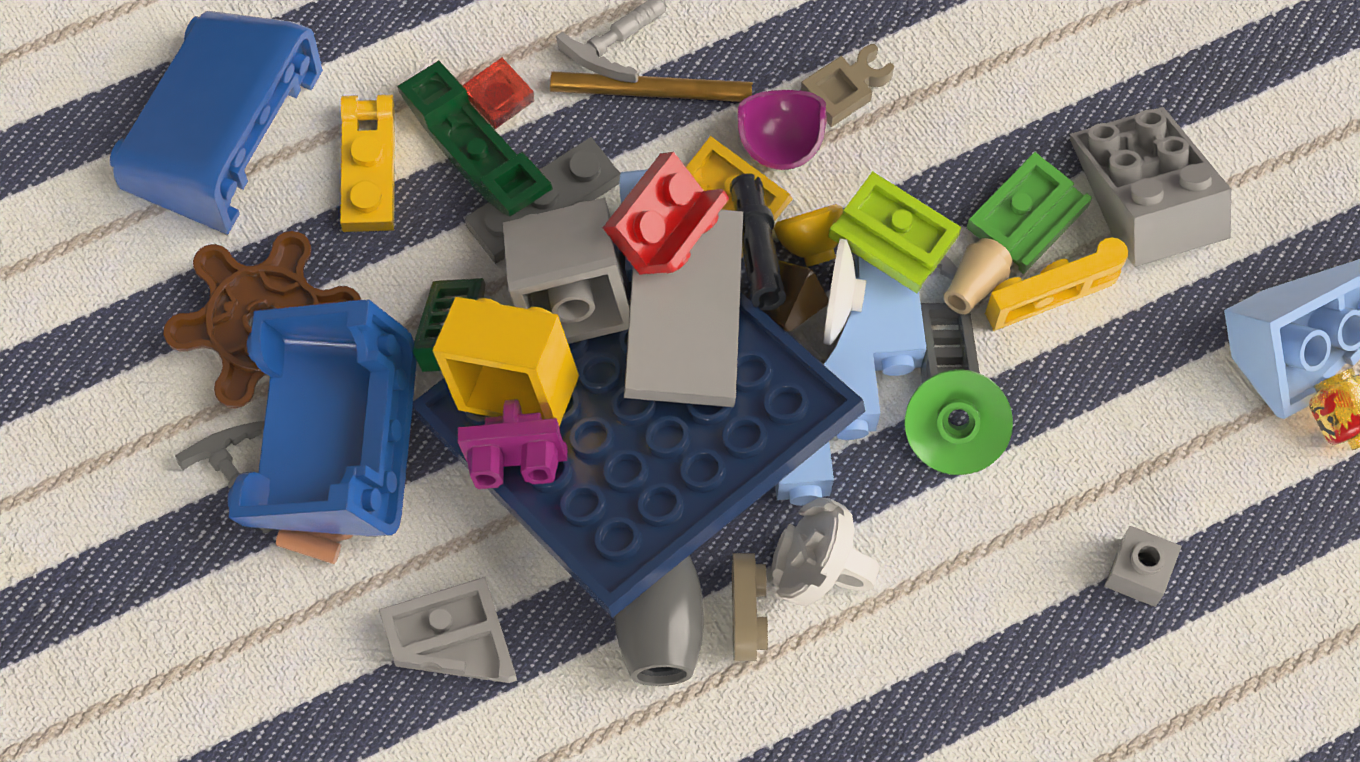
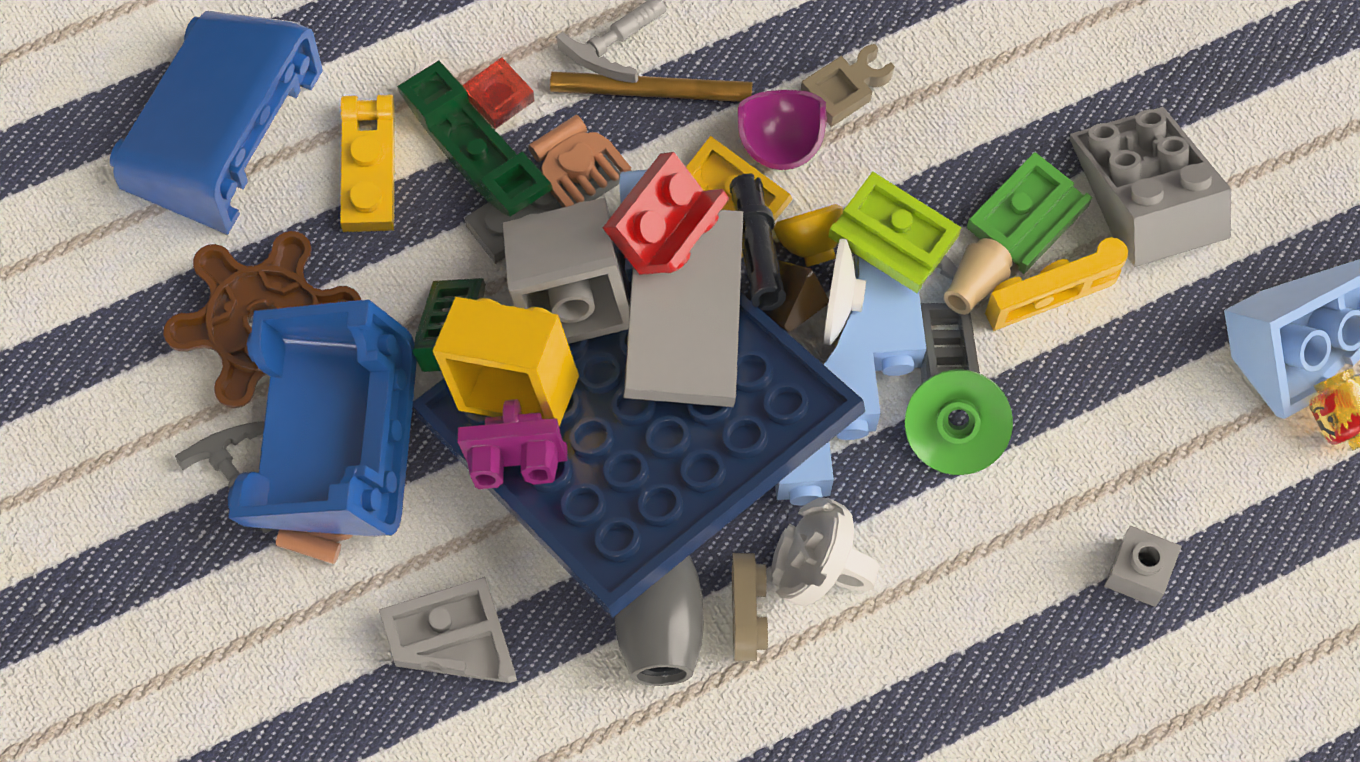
(572, 157): none -> nougat piece

